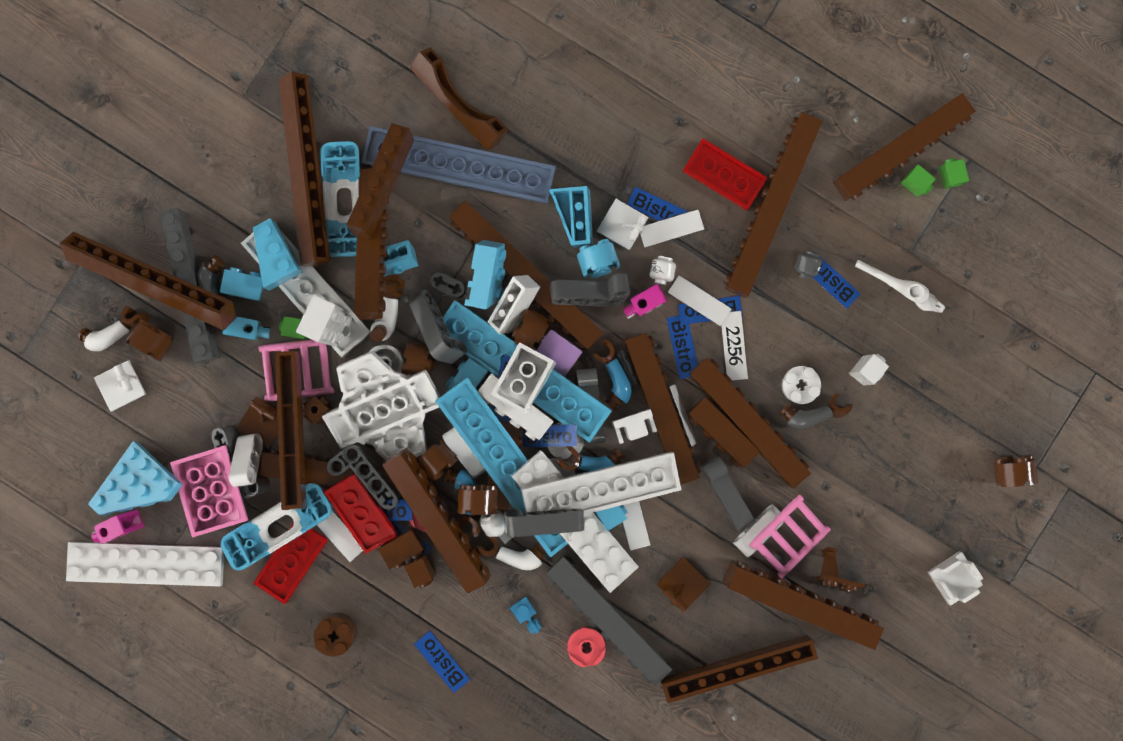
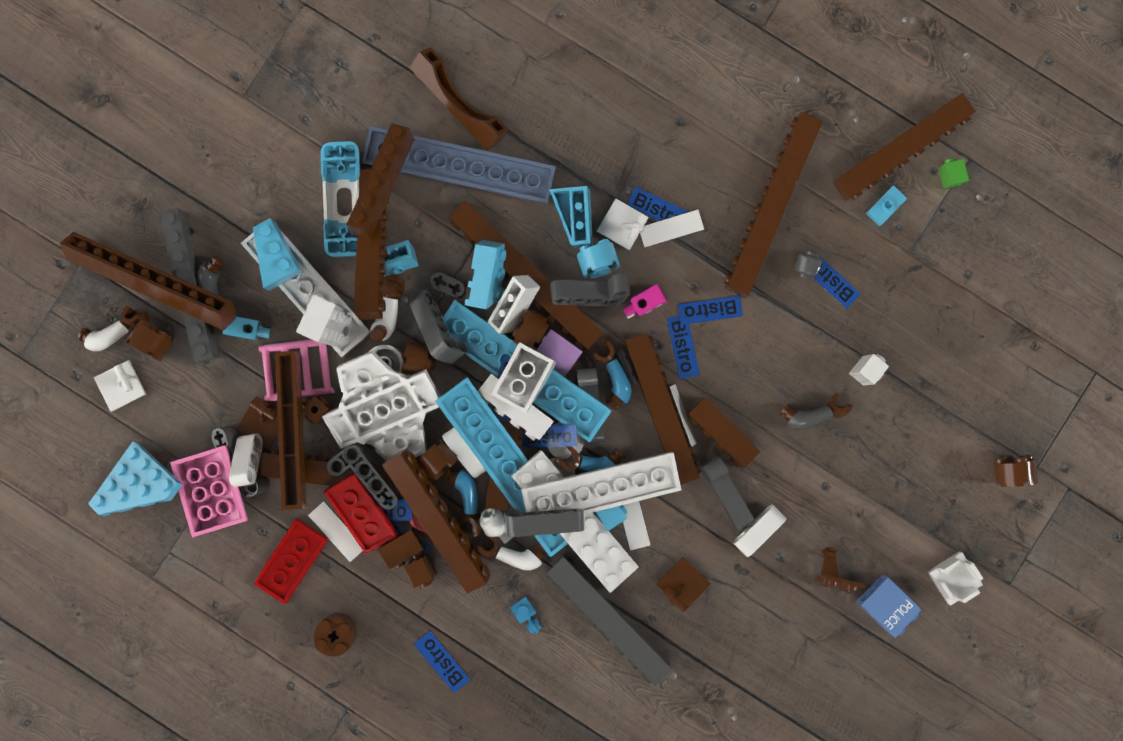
(113, 527): dark pink torso -> none
(145, 564): white plate -> none
(241, 284): medium azure brick -> none
(252, 541): medium azure piece -> none
(289, 326): bright green brick -> none
(304, 169): reddish brown brick -> none
(469, 370): medium azure brick -> none
(477, 500): reddish brown brick -> none
(575, 647): coral plate -> none
(634, 425): white panel -> none
(662, 270): white head -> none
(699, 300): white sticker -> none
(724, 174): red plate -> none
(734, 346): white sticker -> none
(738, 668): reddish brown brick -> none
(749, 423): reddish brown brick -> none
(771, 530): bright pink bar -> none
(792, 378): white plate -> none
(803, 605): reddish brown brick -> none
(886, 206): none -> medium azure plate
(889, 606): none -> medium blue brick
(911, 289): white animal -> none
(918, 181): bright green brick -> none

